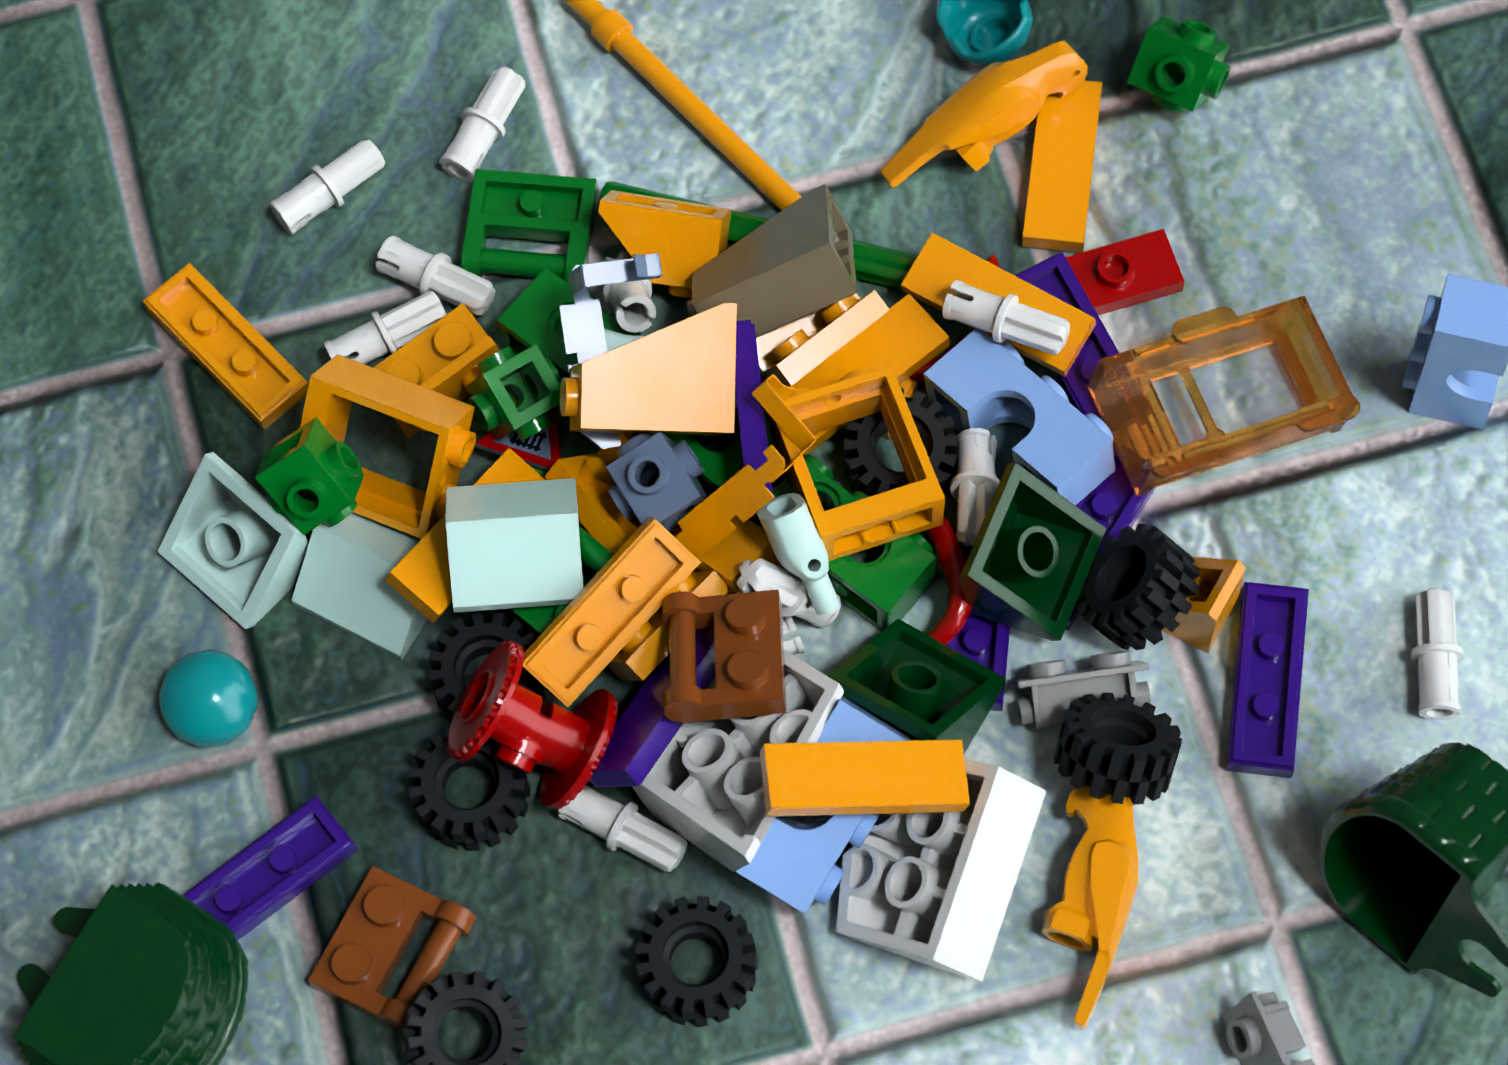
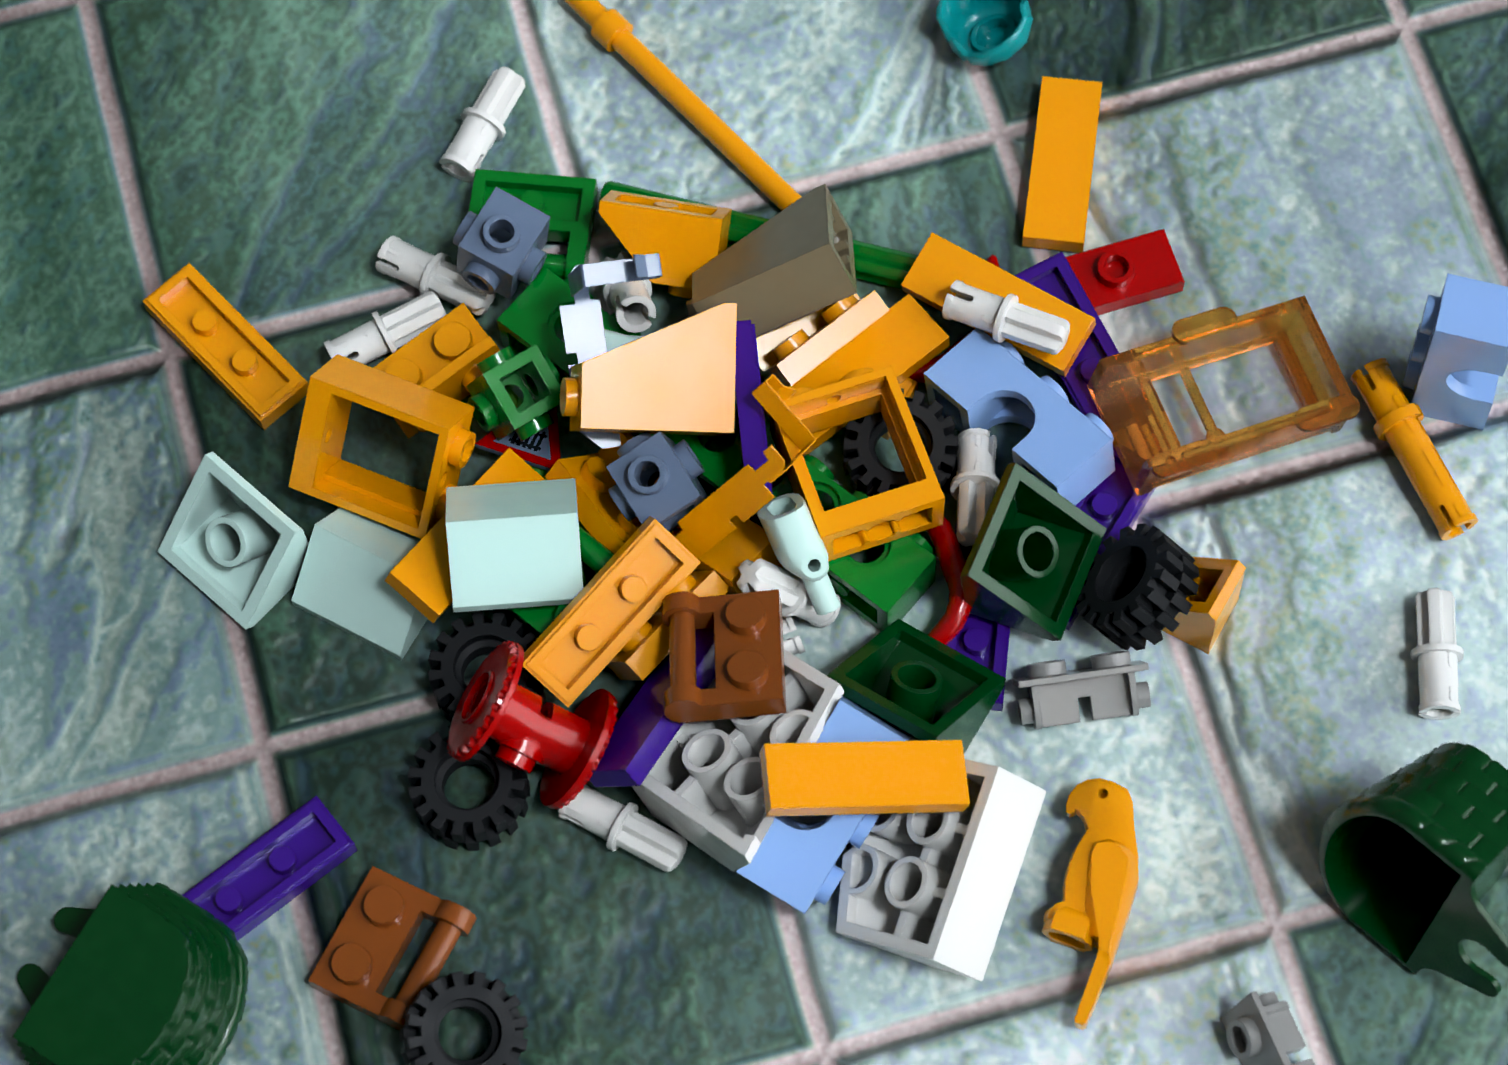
(208, 698): teal hair -> none
(311, 477): green brick -> none
(326, 186): white axle -> none
(501, 244): none -> sand blue brick
(686, 923): black tyre -> none
(990, 109): light orange animal -> none
(1117, 748): black tyre -> none
(1180, 64): green brick -> none
(1267, 680): dark purple tile -> none
(1402, 428): none -> light orange pin

